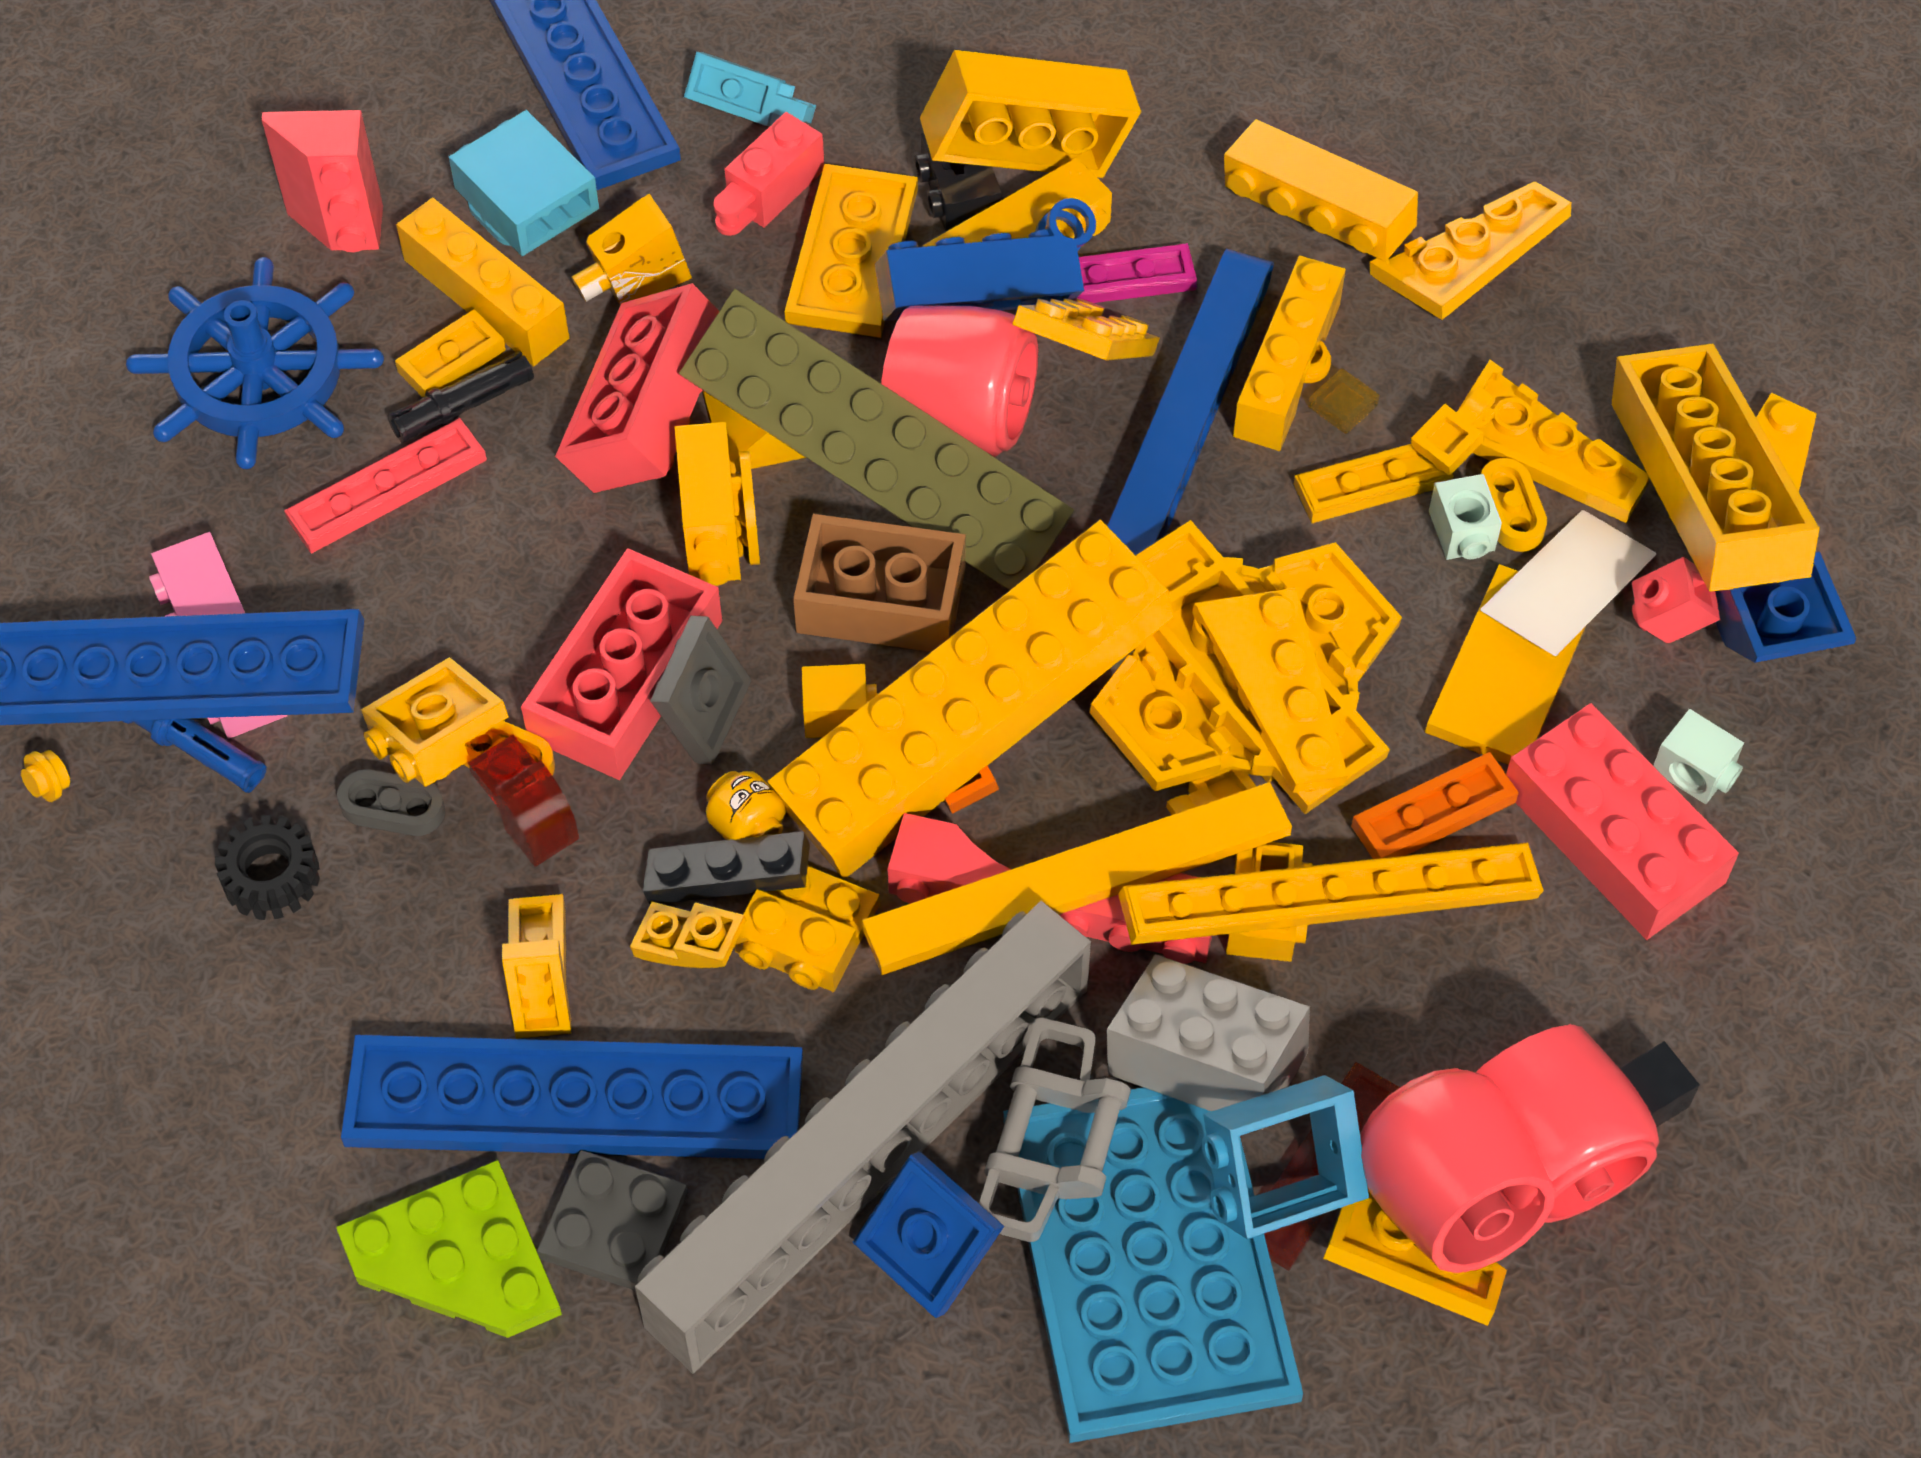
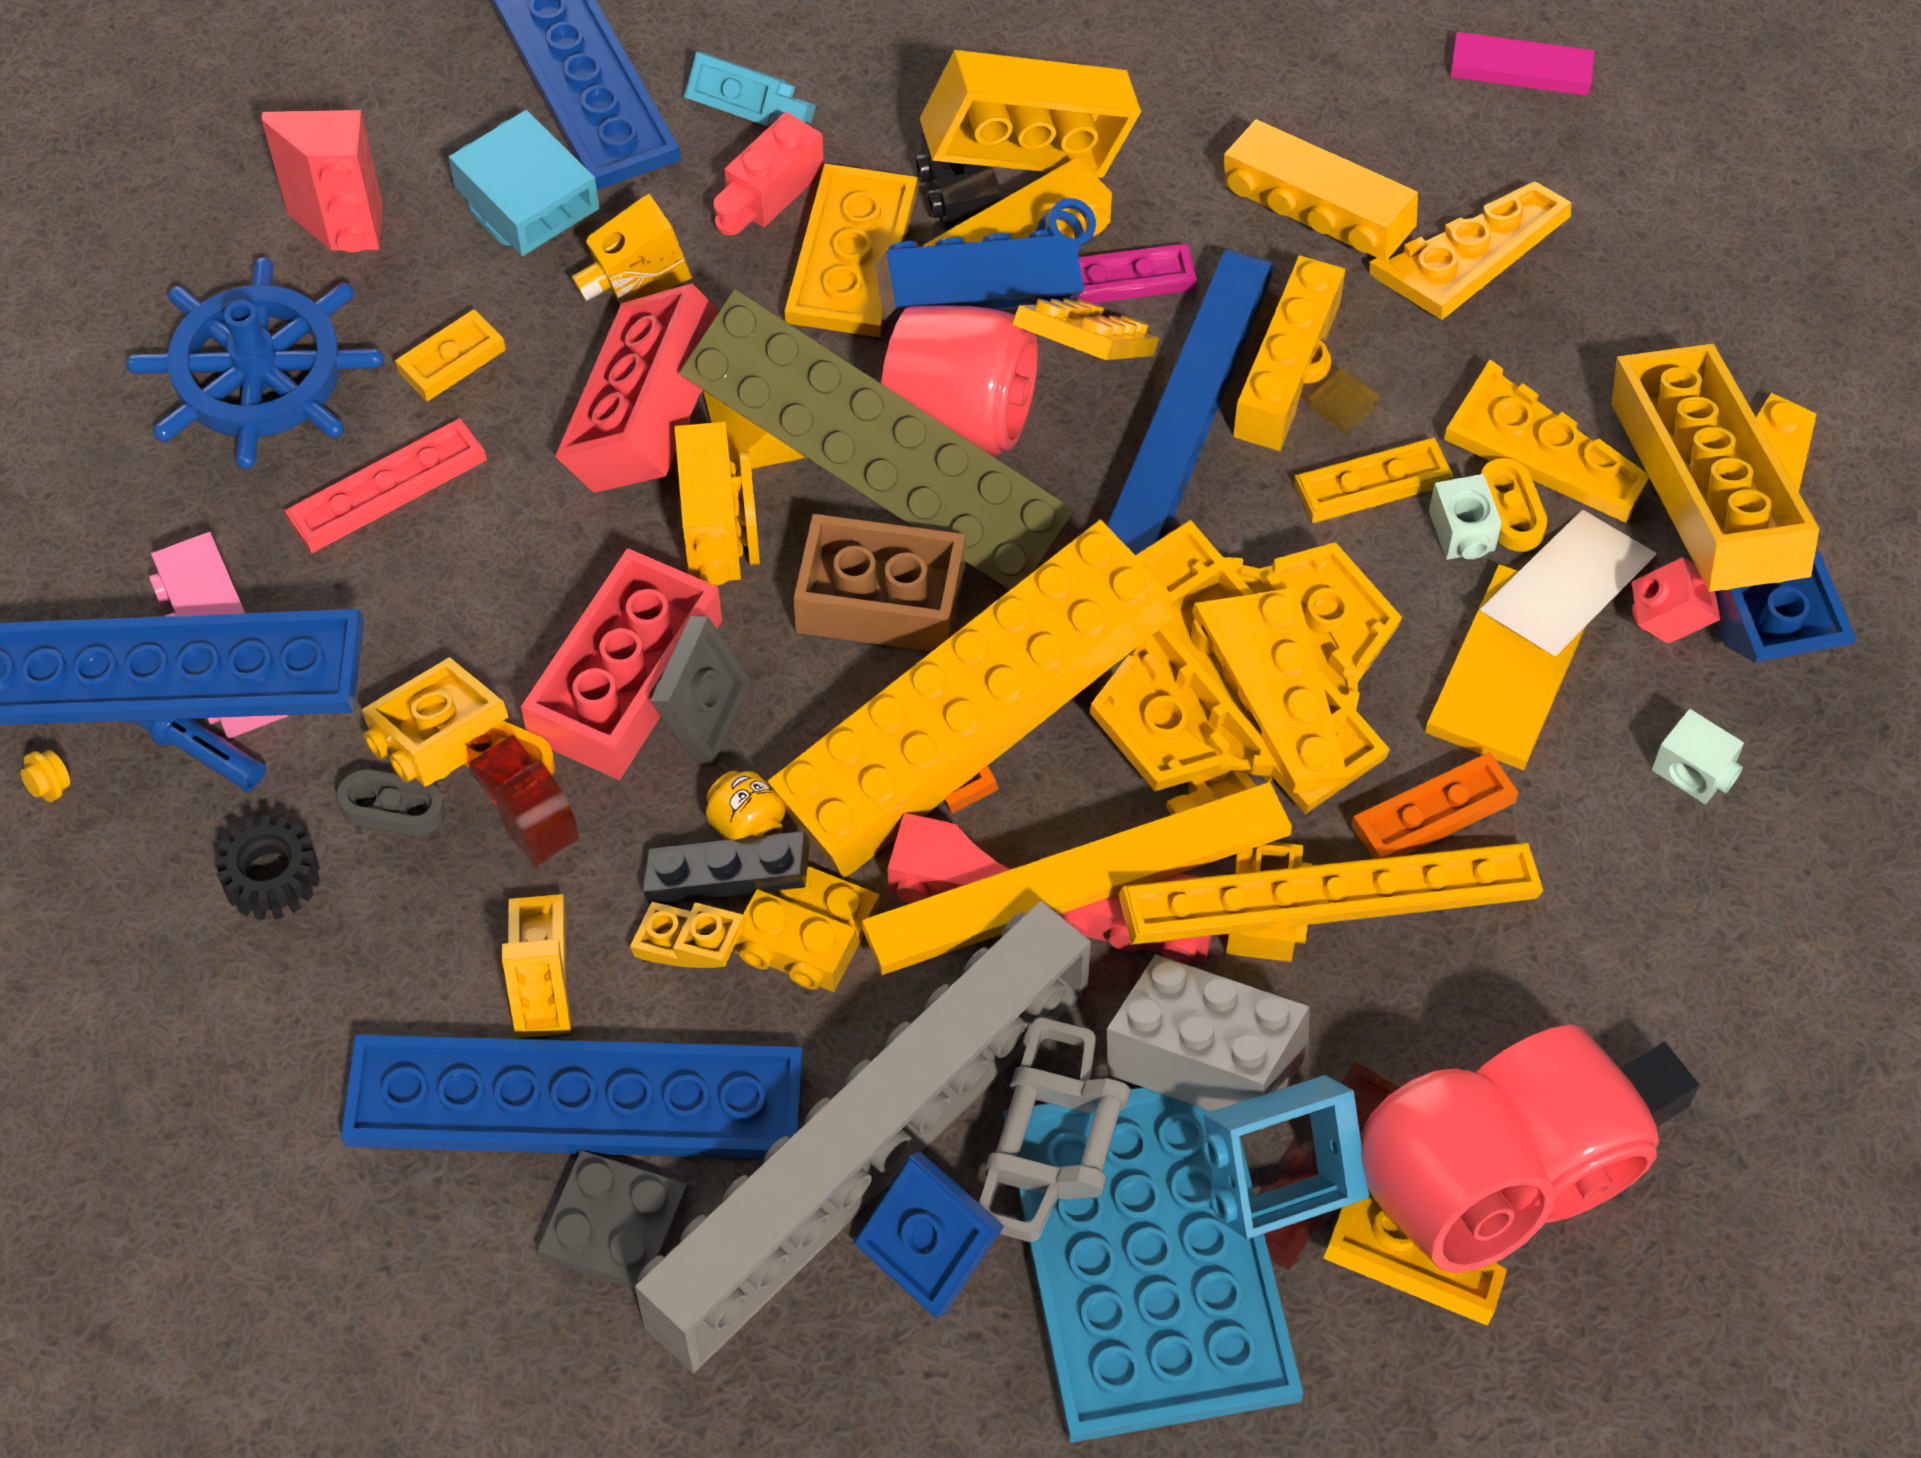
(443, 405): black pin -> none
(456, 1253): lime plate -> none
(483, 280): yellow brick -> none
(832, 696): yellow brick -> none
(1452, 435): yellow plate -> none
(1522, 63): none -> dark pink tile
(1620, 821): coral brick -> none

